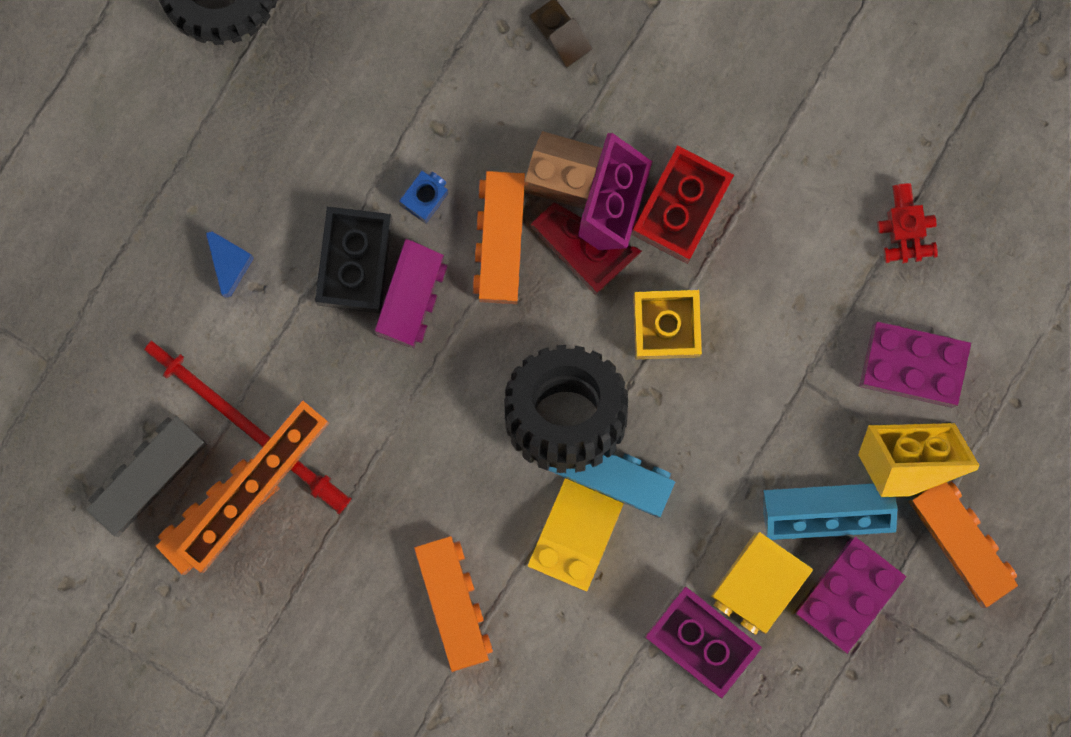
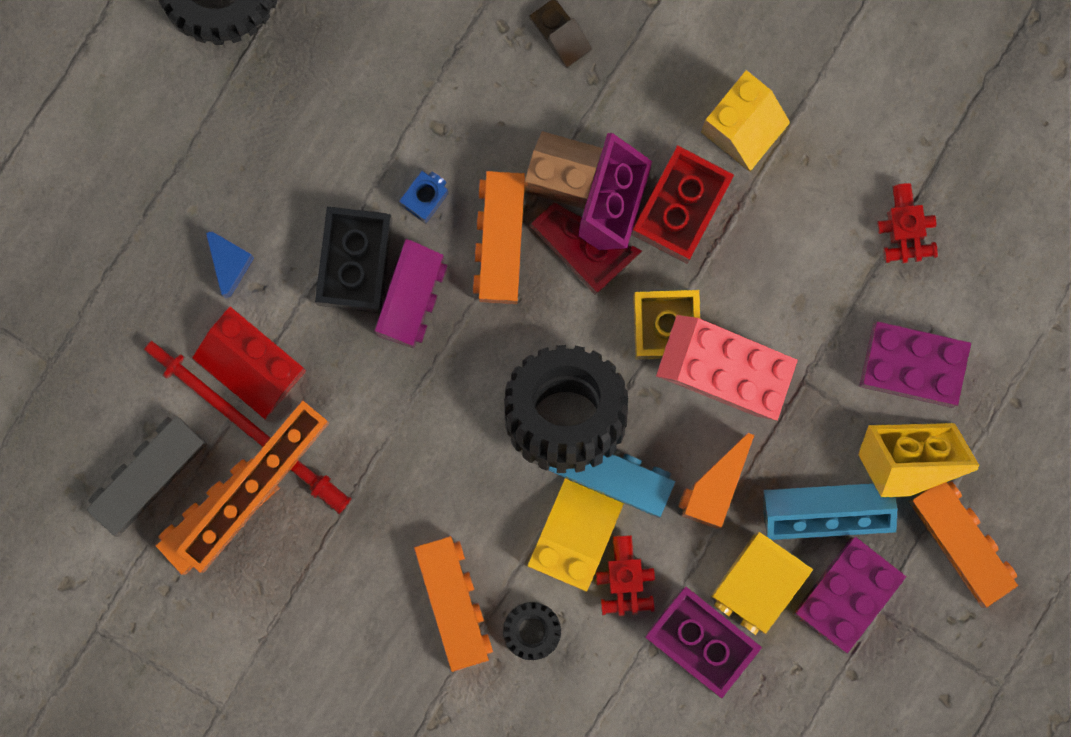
(248, 363): none -> red slope
(551, 636): none -> black tyre
(625, 576): none -> red piece
(712, 493): none -> orange slope
(726, 367): none -> coral brick
(746, 121): none -> yellow slope

